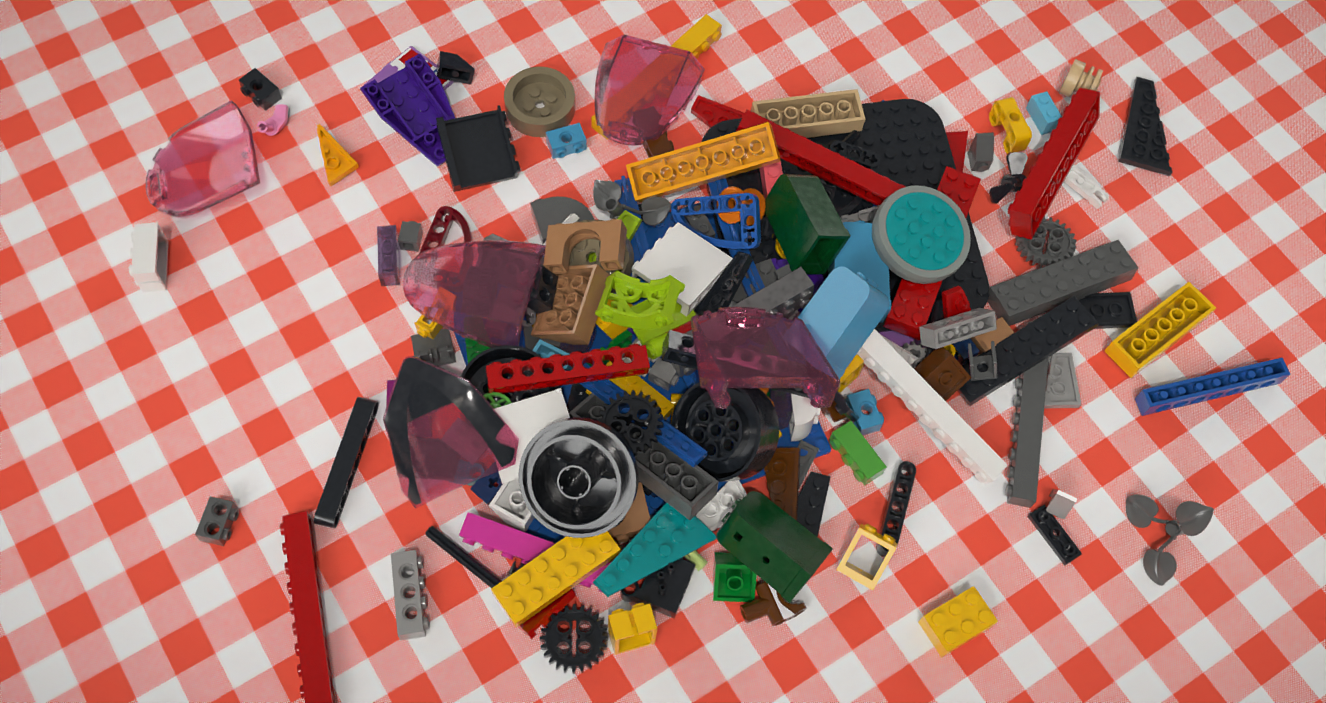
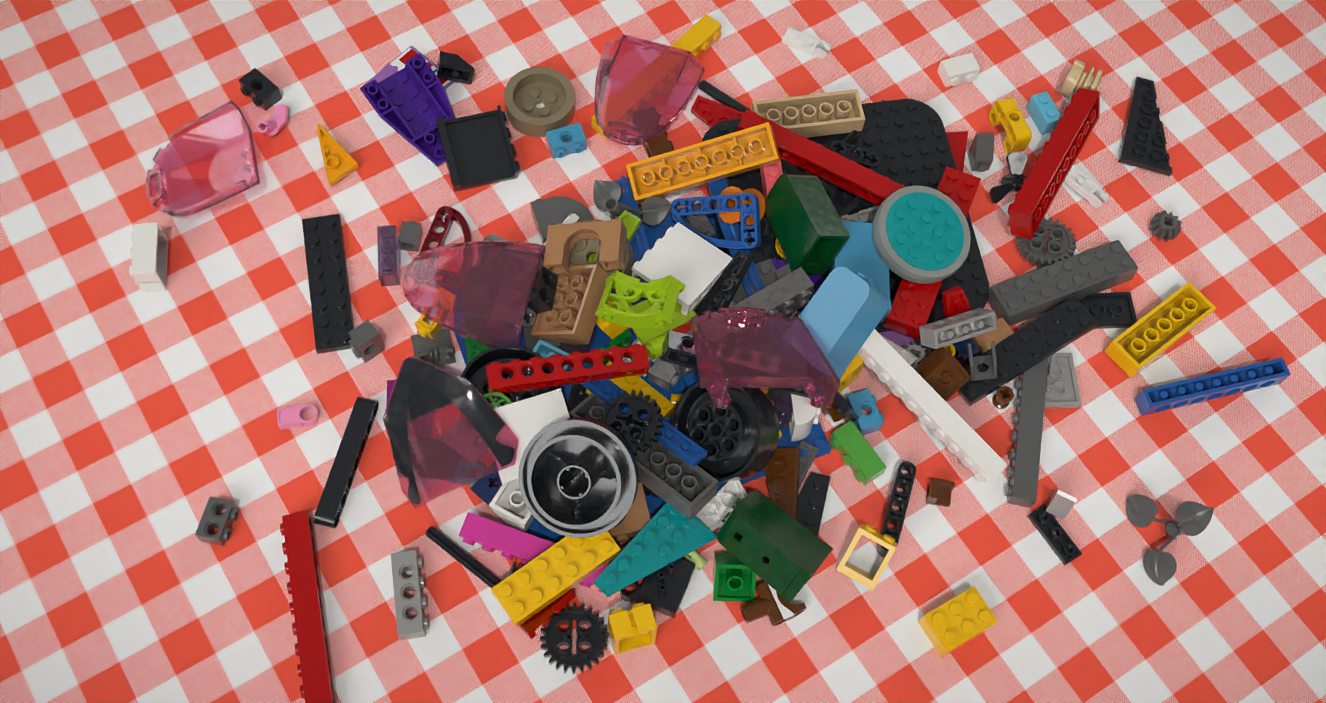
(292, 416): none -> bright pink piece
(328, 283): none -> black plate
(365, 341): none -> dark grey brick
(721, 96): none -> black axle
(806, 43): none -> white hinge
(939, 492): none -> reddish brown panel
(958, 70): none -> white brick
(998, 401): none -> reddish brown bush
(1165, 226): none -> dark grey gear

